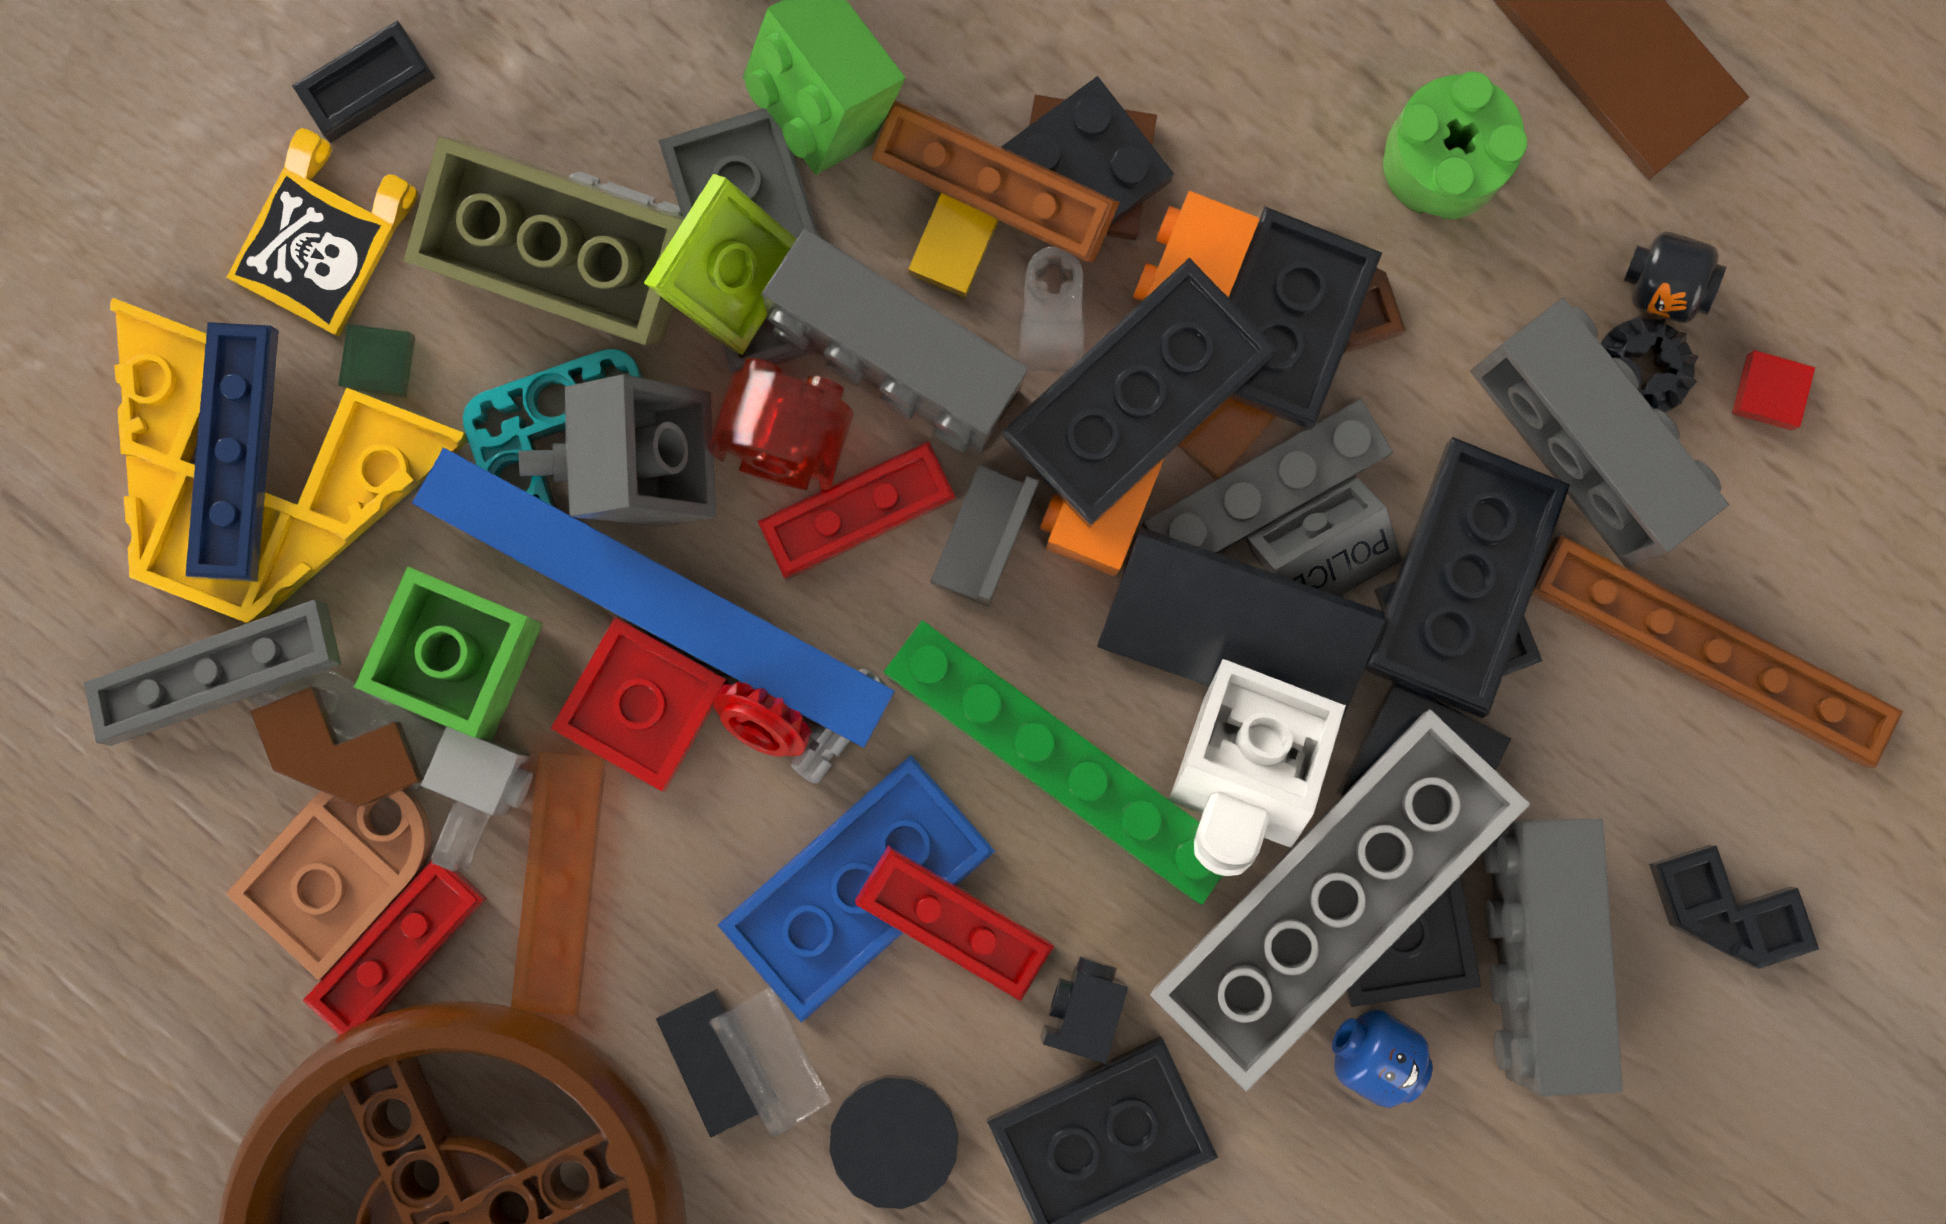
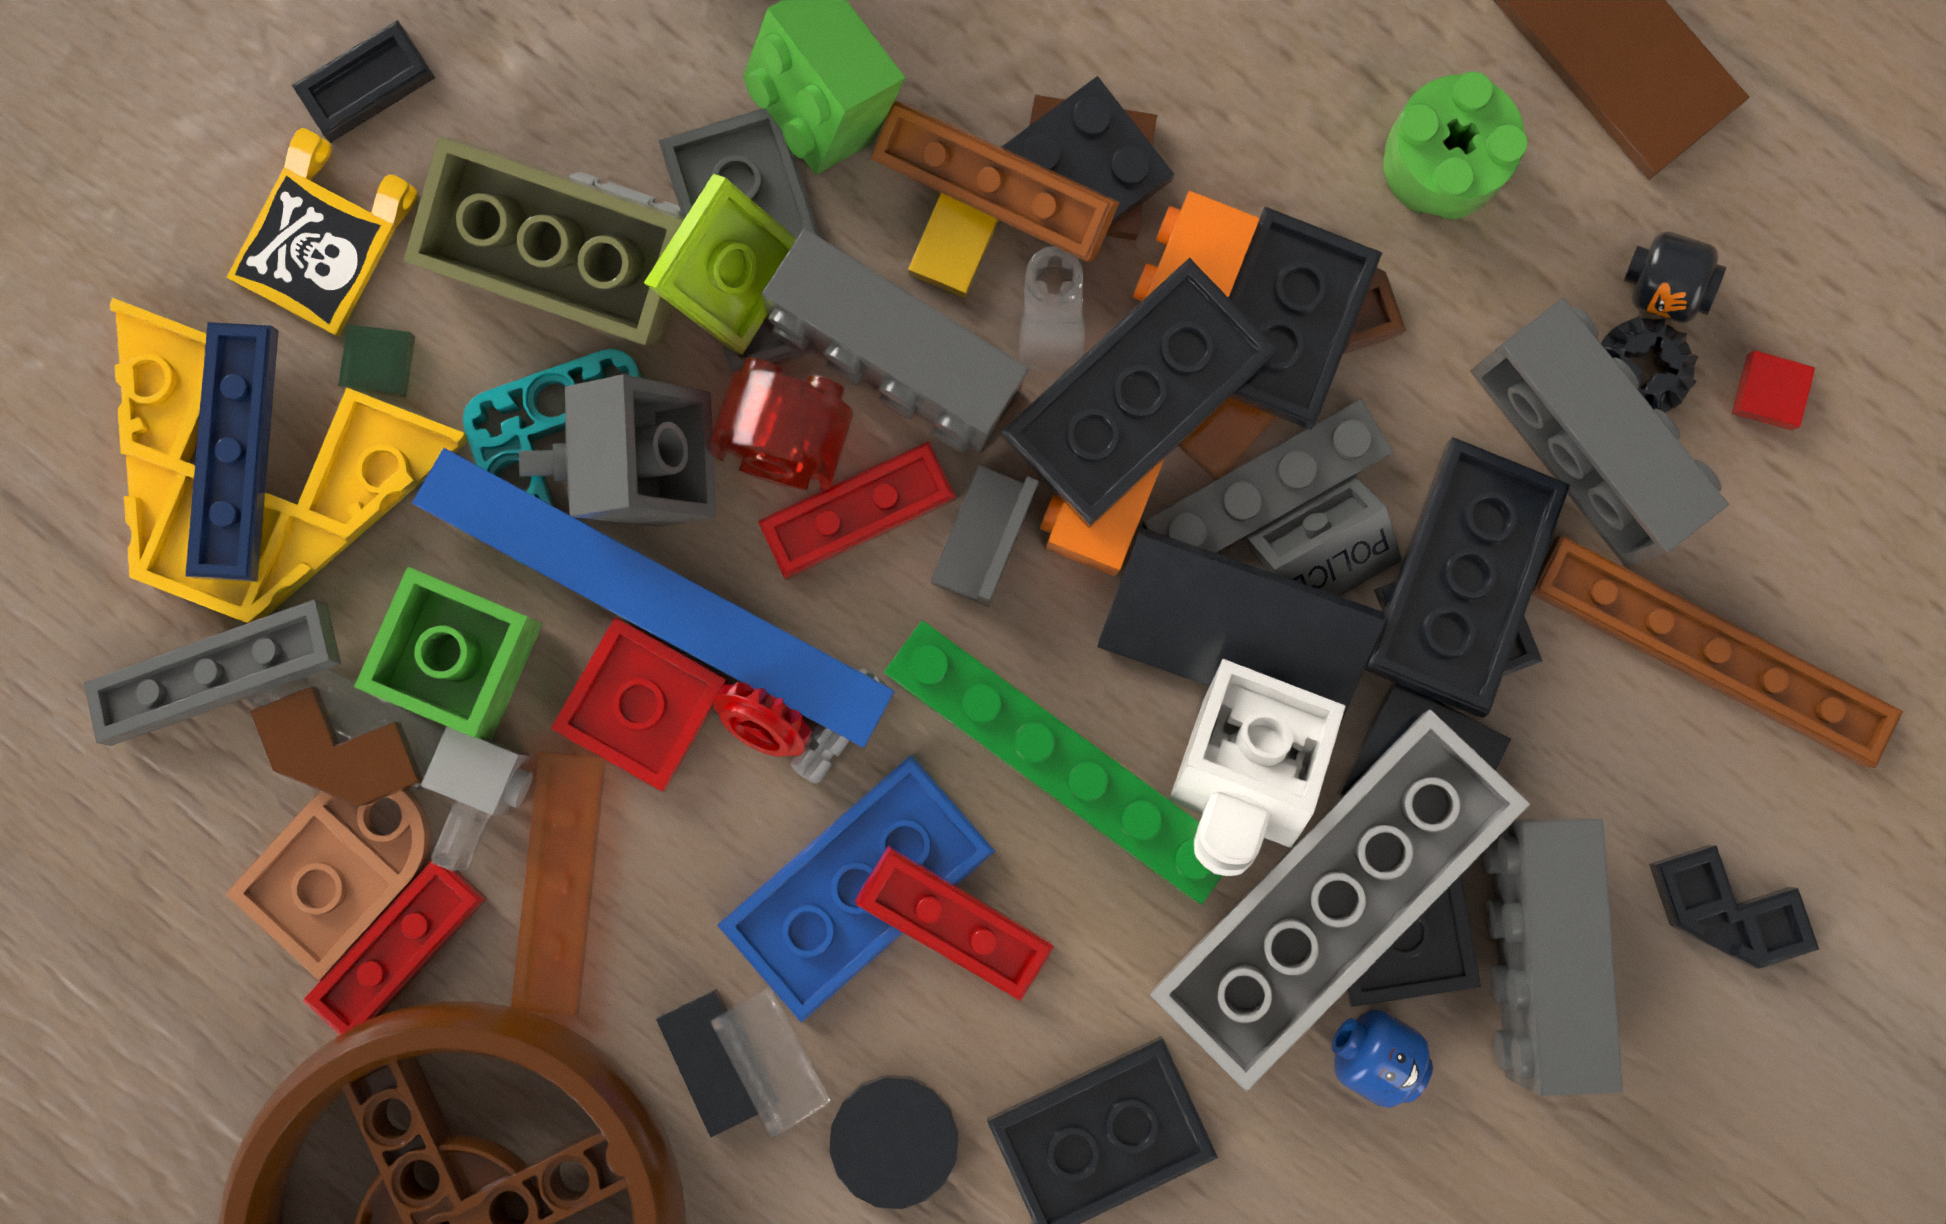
(1086, 1010): black brick -> none

